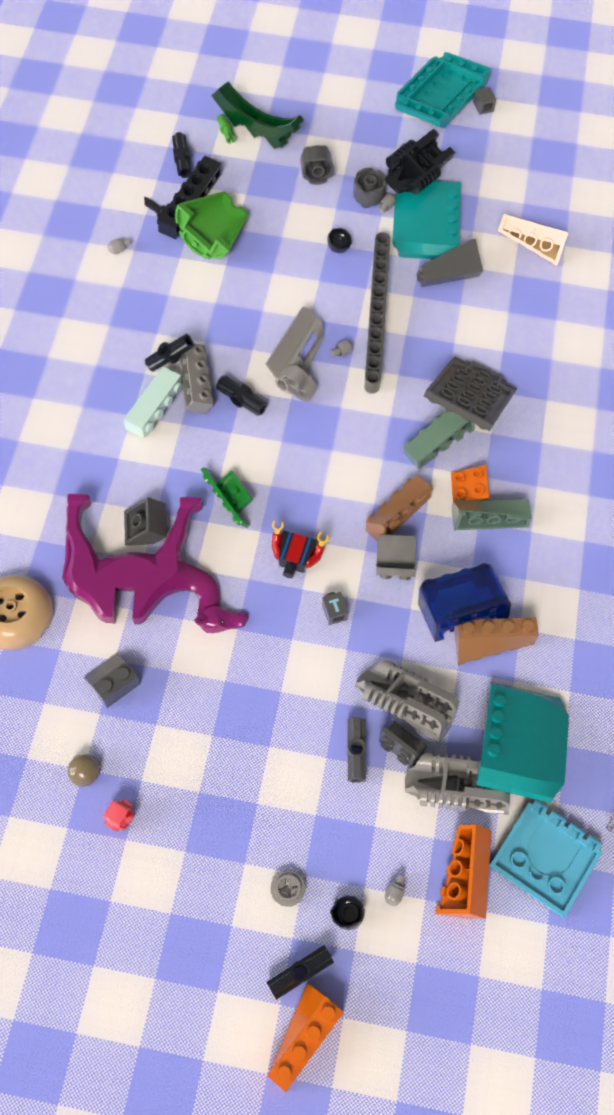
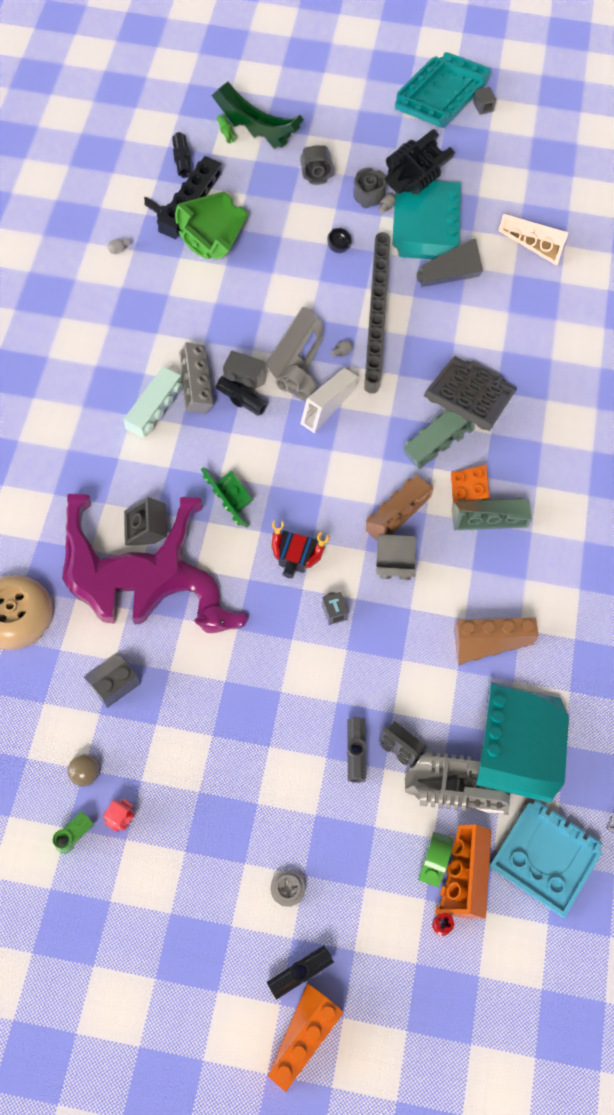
(74, 831): none -> bright green piece
(169, 352): black piece -> none
(244, 369): none -> dark grey slope
(328, 399): none -> white slope
(347, 912): black hair -> none
(395, 891): light grey cylinder -> none
(409, 698): light grey connector -> none
(436, 859): none -> bright green brick
(449, 923): none -> red bush
(462, 599): clear blue windscreen -> none

